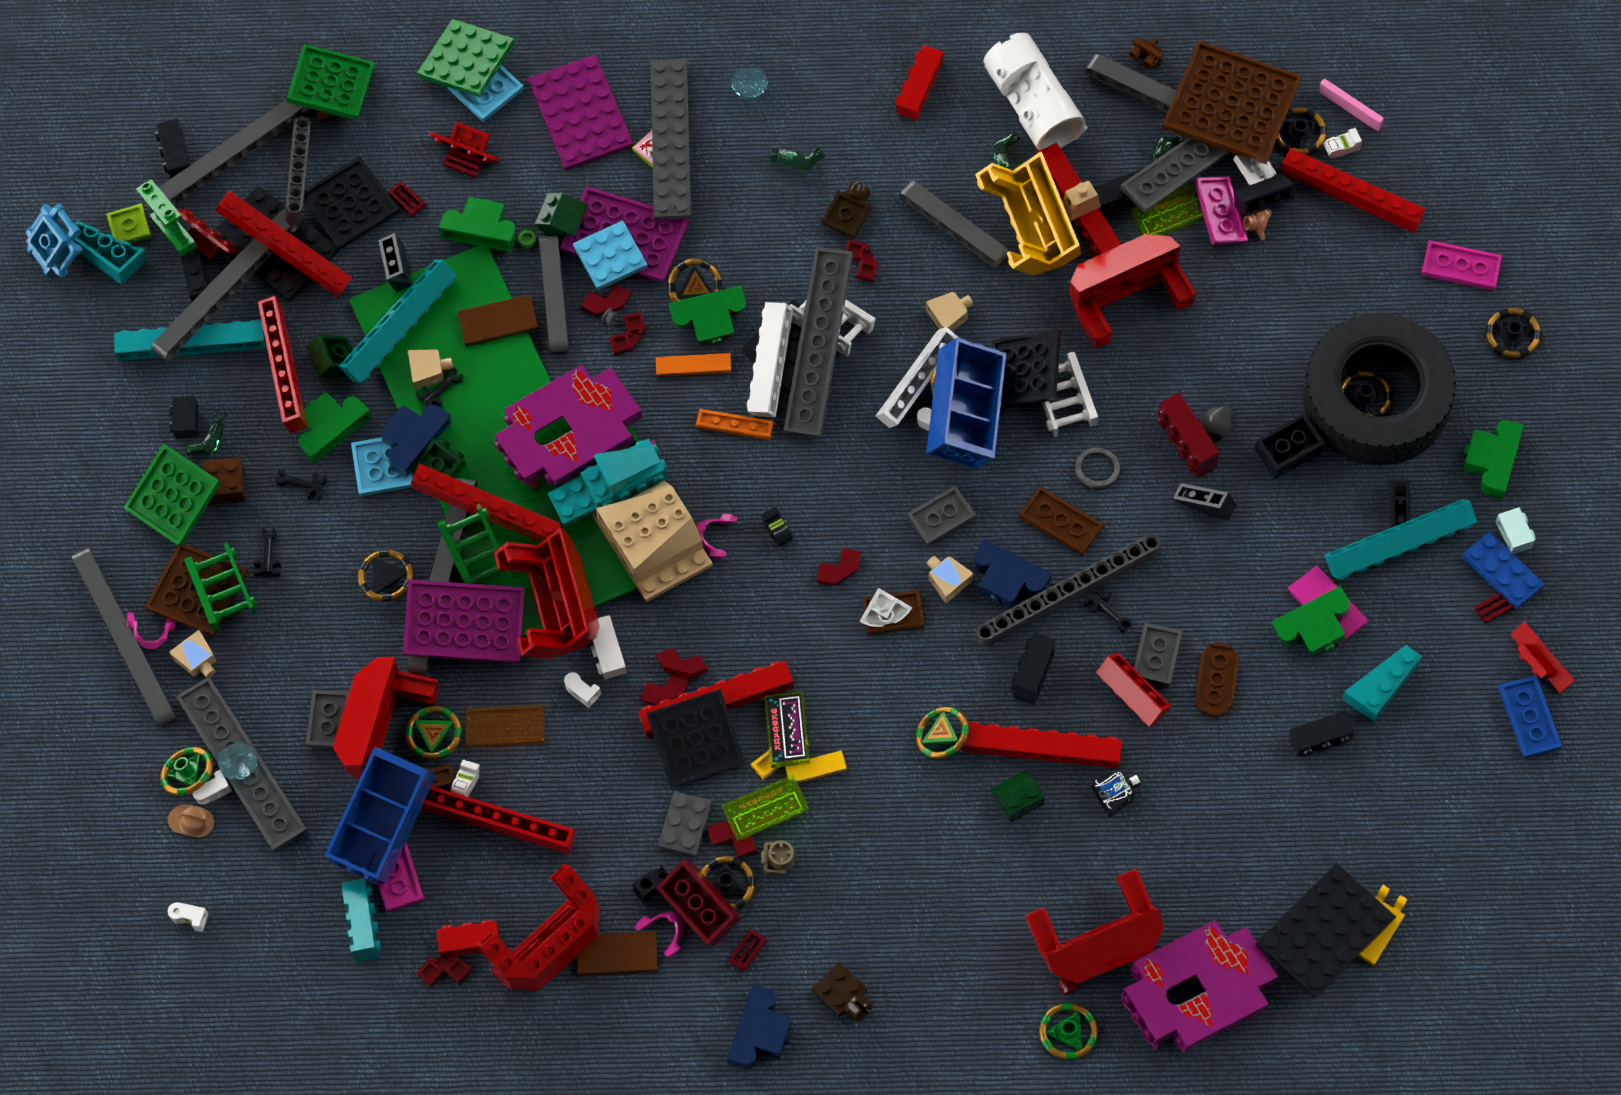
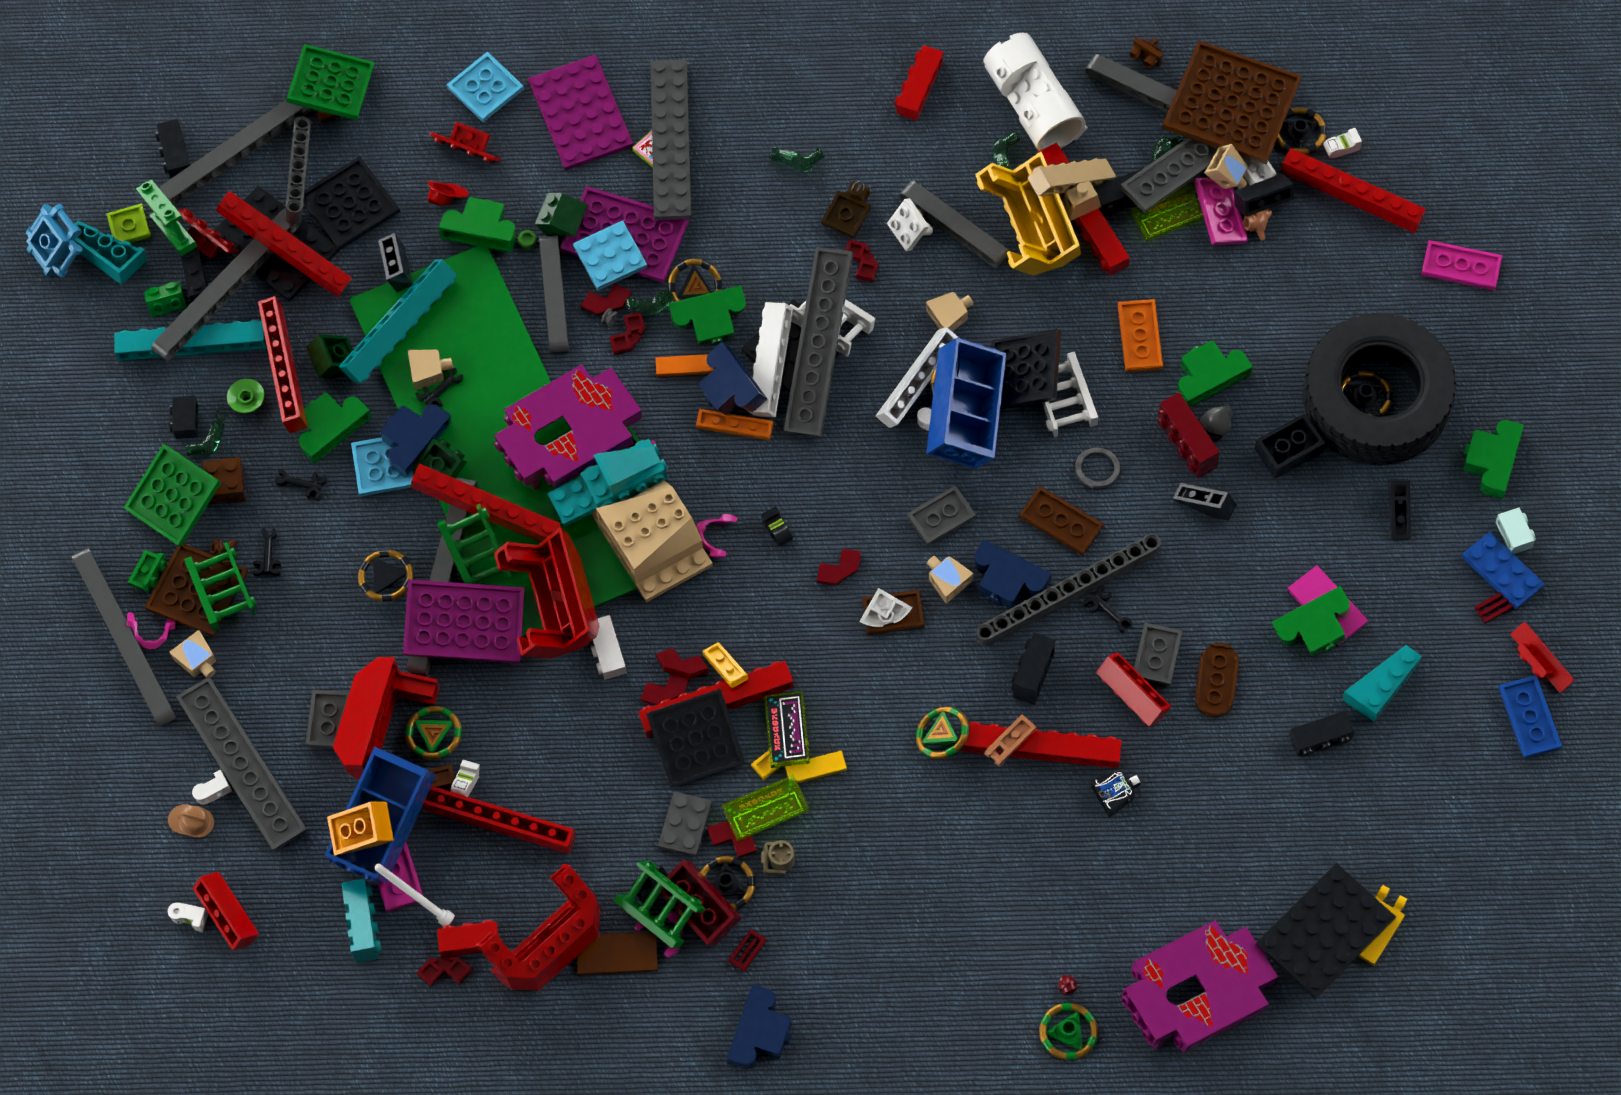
(147, 571): none -> green bracket
(165, 299): none -> green bracket
(186, 770): green piece -> none
(218, 547): none -> reddish brown plate
(225, 910): none -> red brick
(237, 760): clear light blue dish -> none
(242, 389): none -> bright green dish
(360, 828): none -> light orange slope
(416, 209): dark red tile -> none
(444, 193): none -> red piece
(444, 916): none -> white piece
(449, 157): dark red tile -> none
(466, 58): plate -> none
(498, 320): reddish brown tile -> none
(505, 725): clear orange tile -> none
(580, 690): white leg -> none
(642, 912): none -> green fence
(654, 305): none -> clear green arm
(725, 665): none -> yellow tile
(730, 382): none -> dark blue brick
(749, 82): clear light blue dish -> none
(843, 993): dark brown plate -> none
(909, 224): none -> white plate
(1010, 740): none -> nougat plate
(1018, 796): dark green slope -> none
(1062, 177): none -> tan brick
(1103, 946): red wedge -> none
(1122, 273): red wedge -> none
(1140, 335): none -> orange tile
(1210, 372): none -> green brick
(1227, 168): none -> tan torso
(1351, 104): bright pink tile -> none
(1400, 539): teal brick -> none
(1513, 333): black piece -> none

